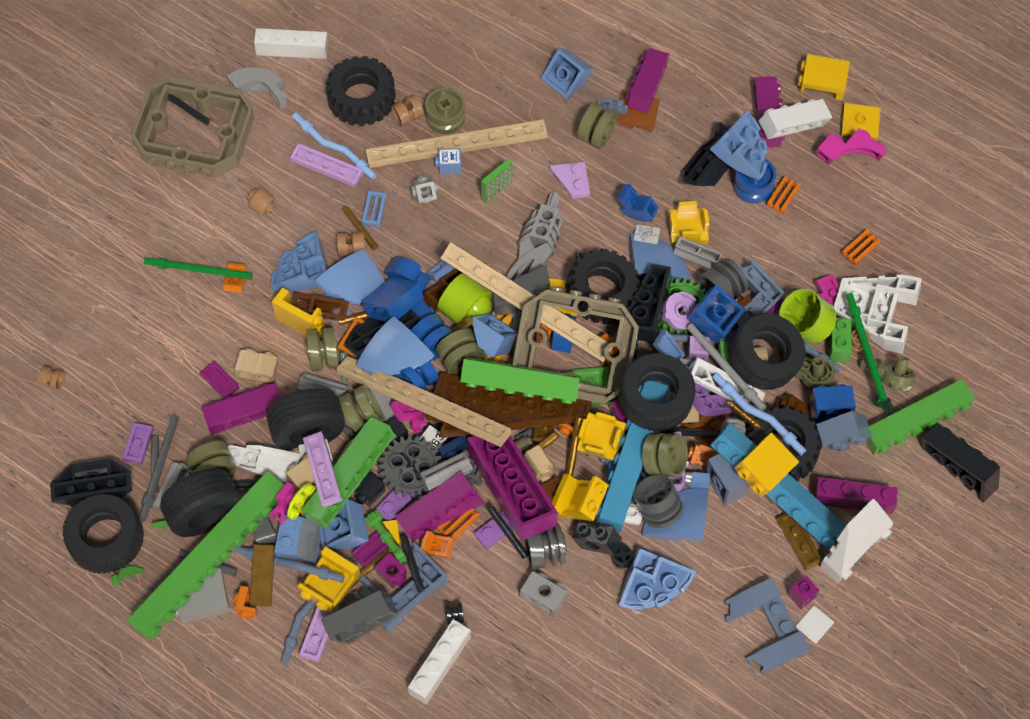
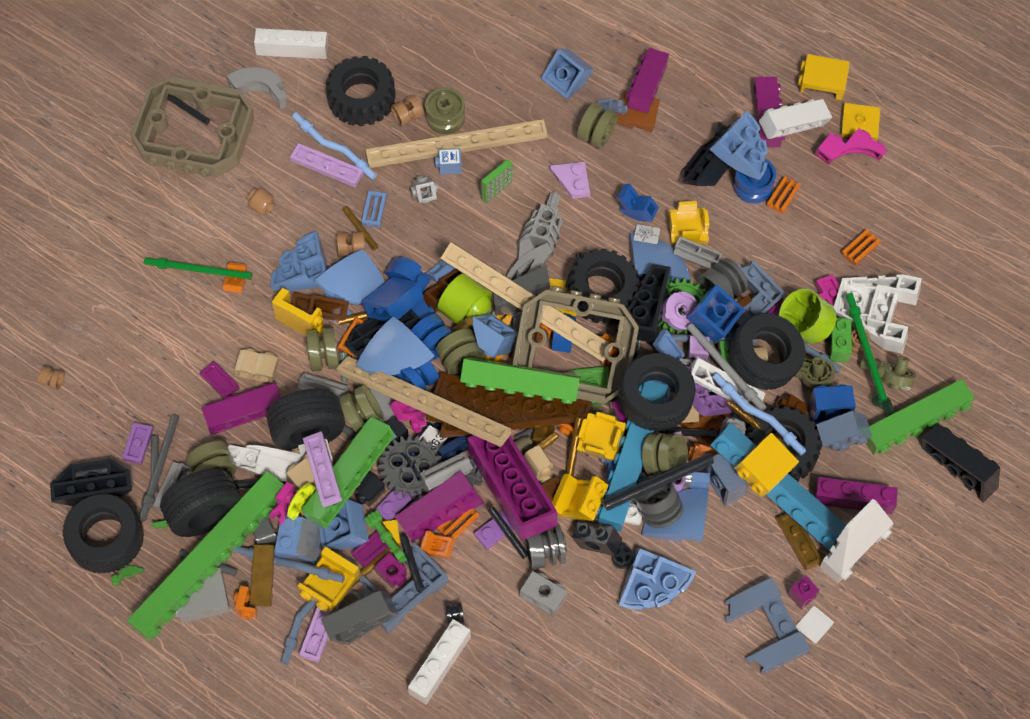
(658, 481): none -> black axle

